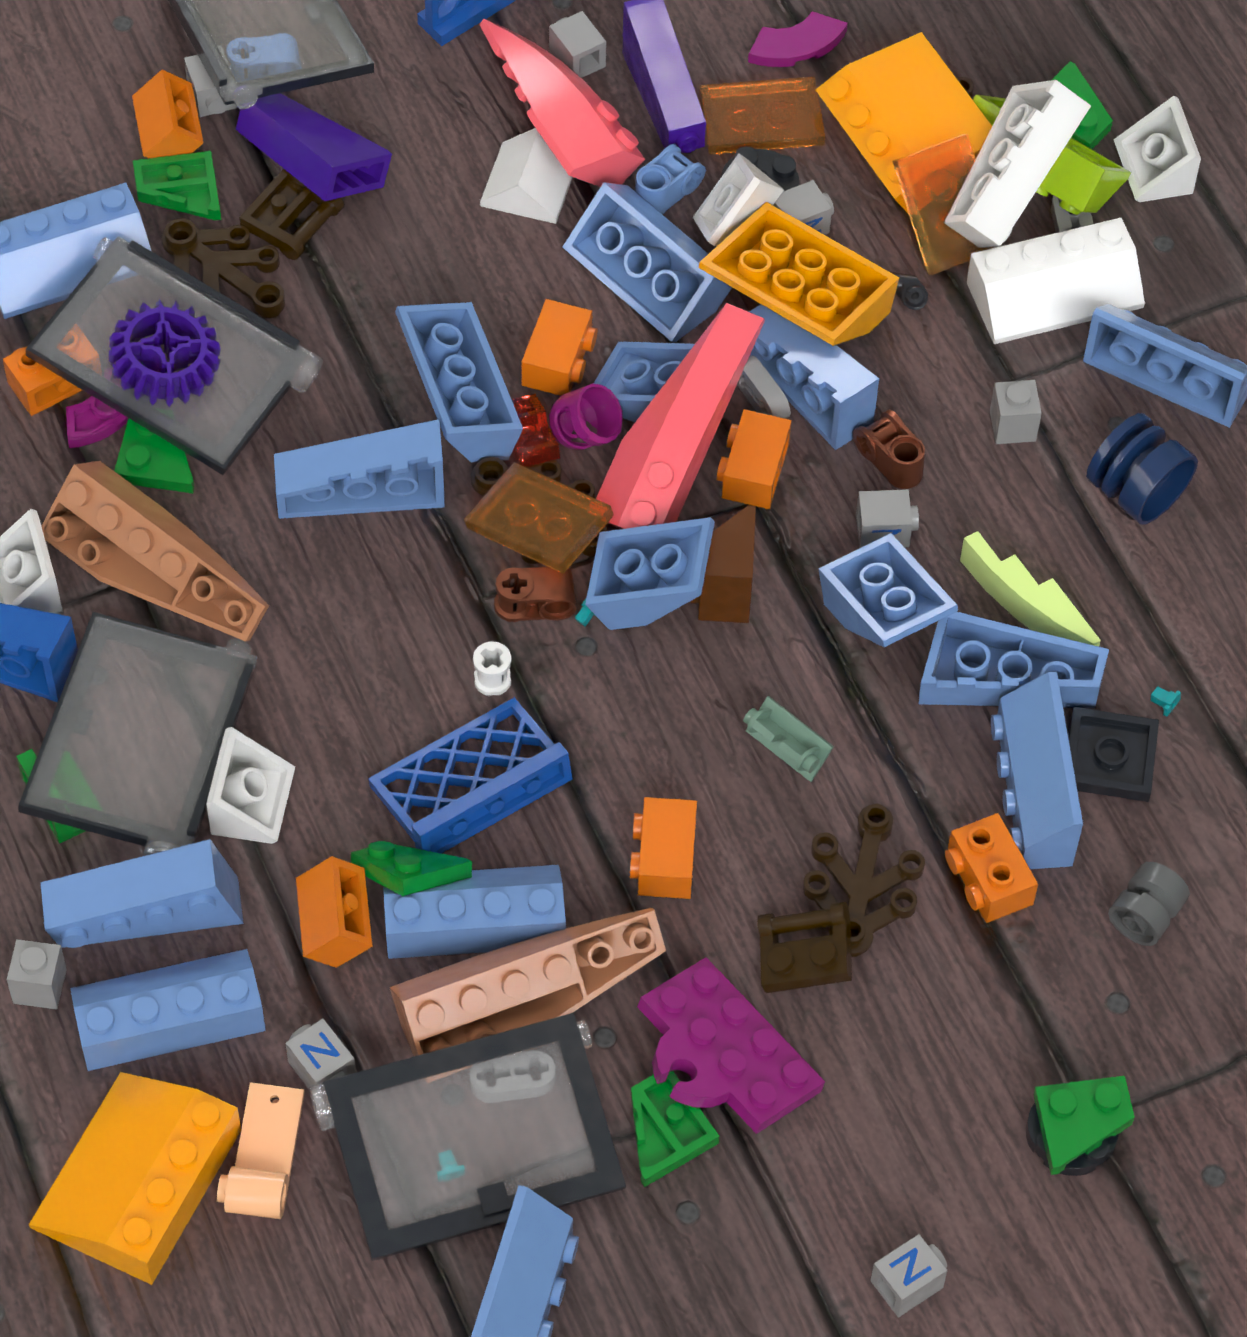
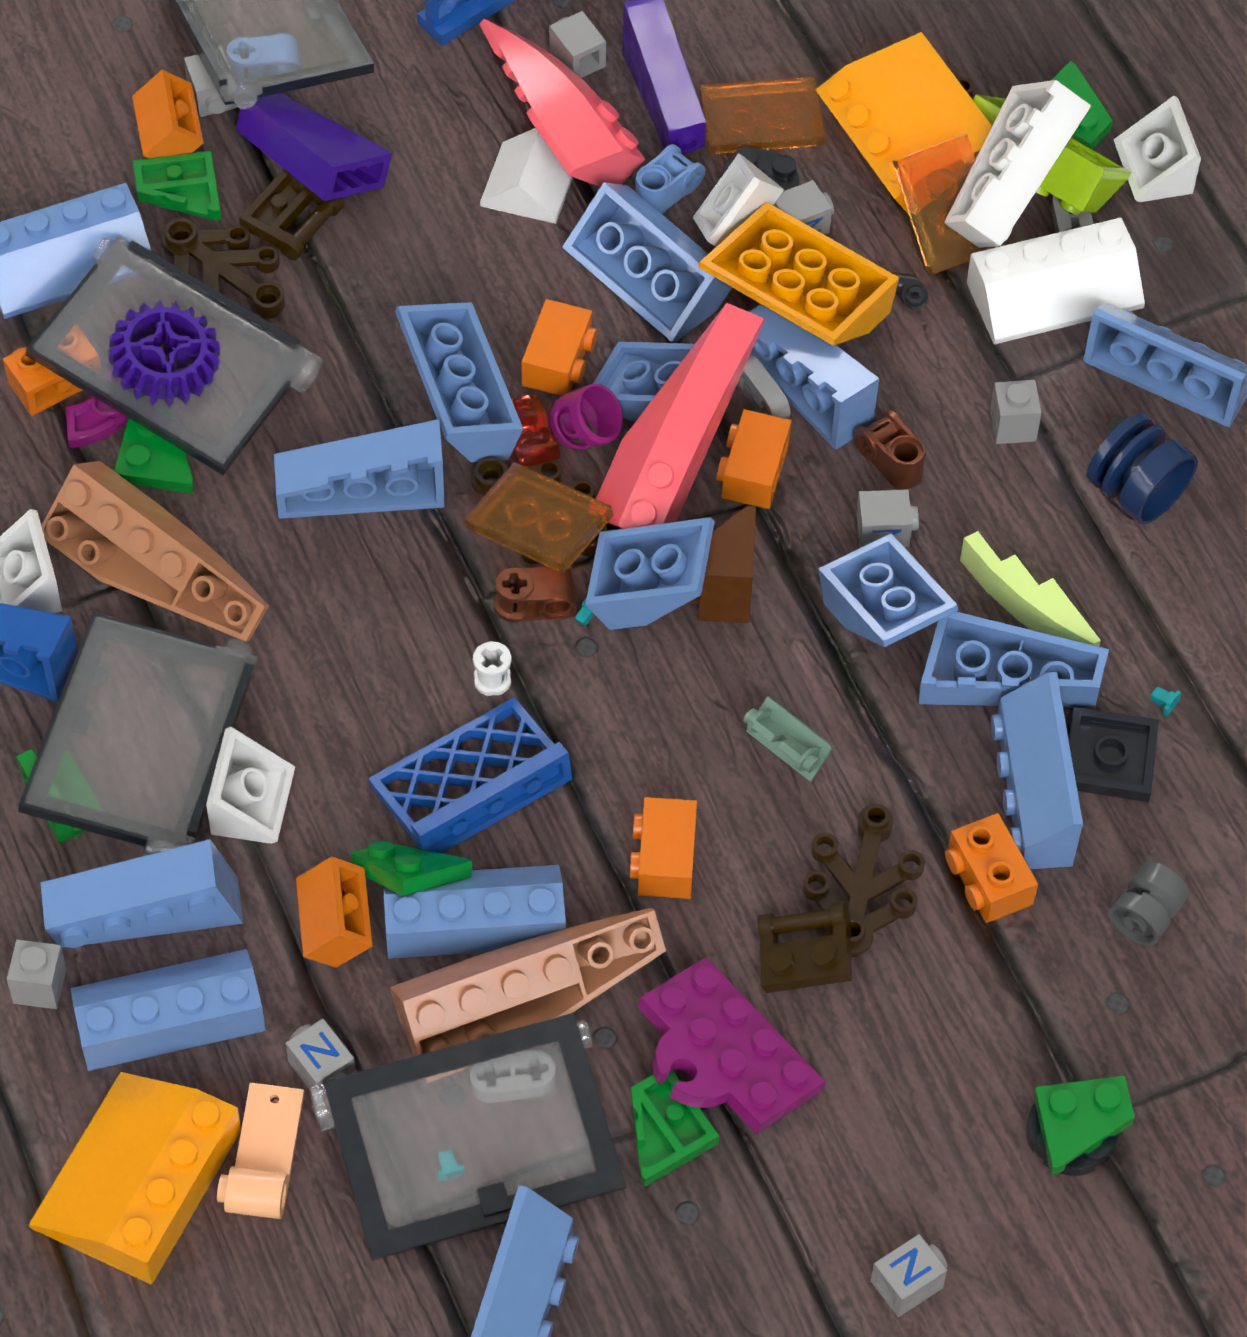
(805, 40): magenta tile -> none

